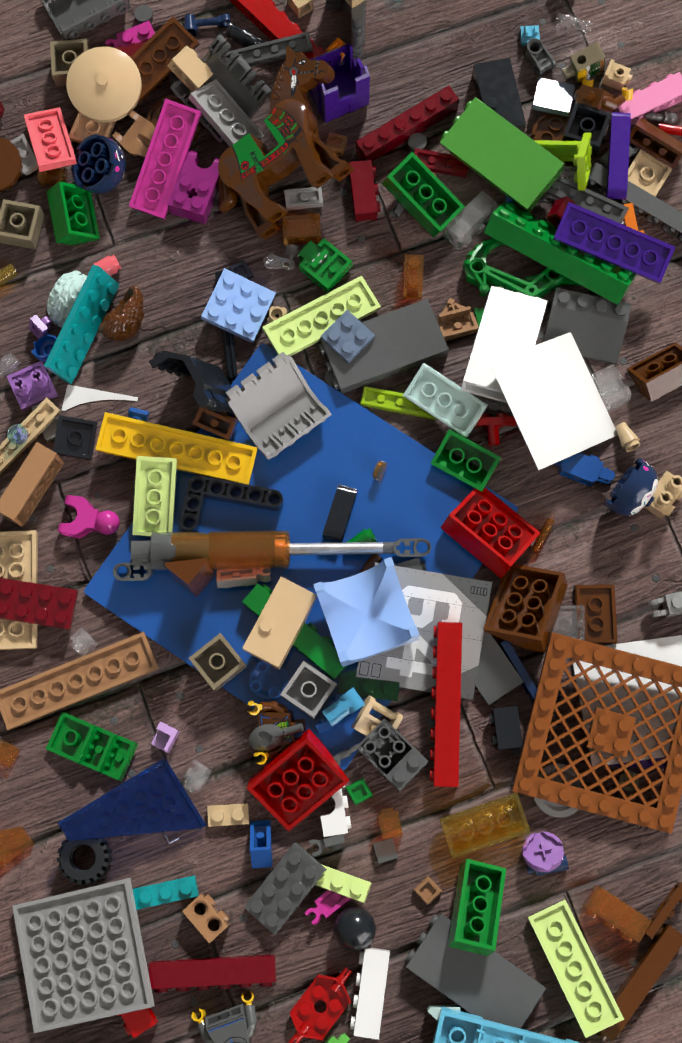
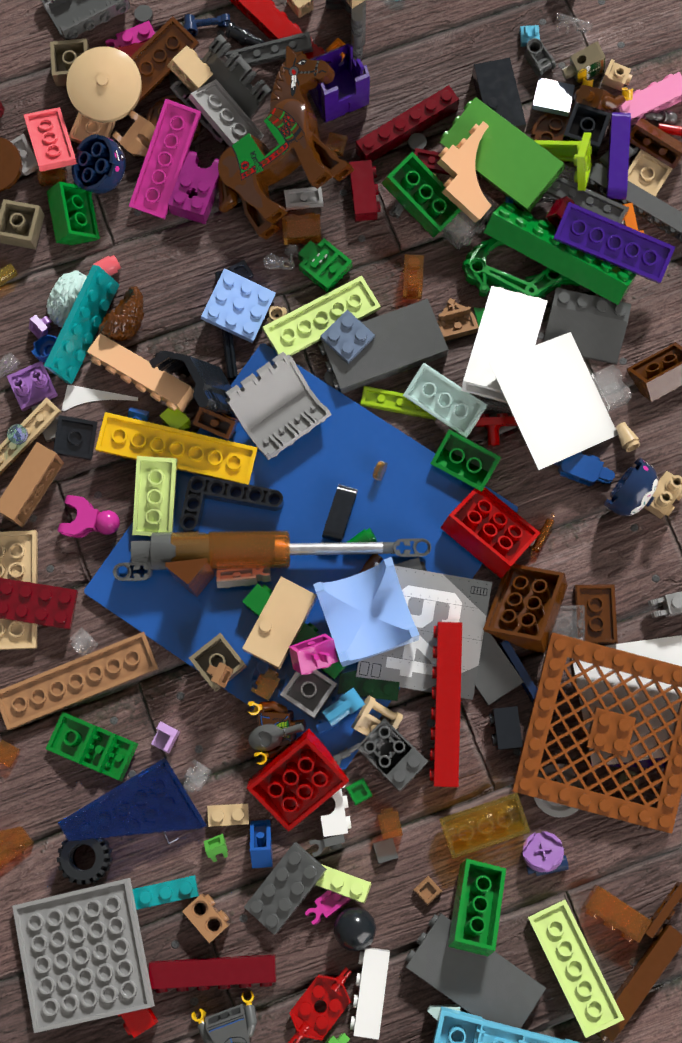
(140, 372): none -> light nougat brick
(175, 419): none -> lime brick
(216, 846): none -> bright green tile
(221, 674): none -> medium nougat tile
(266, 684): none -> clear orange brick
(313, 654): none -> dark pink brick
(460, 164): none -> light nougat arch

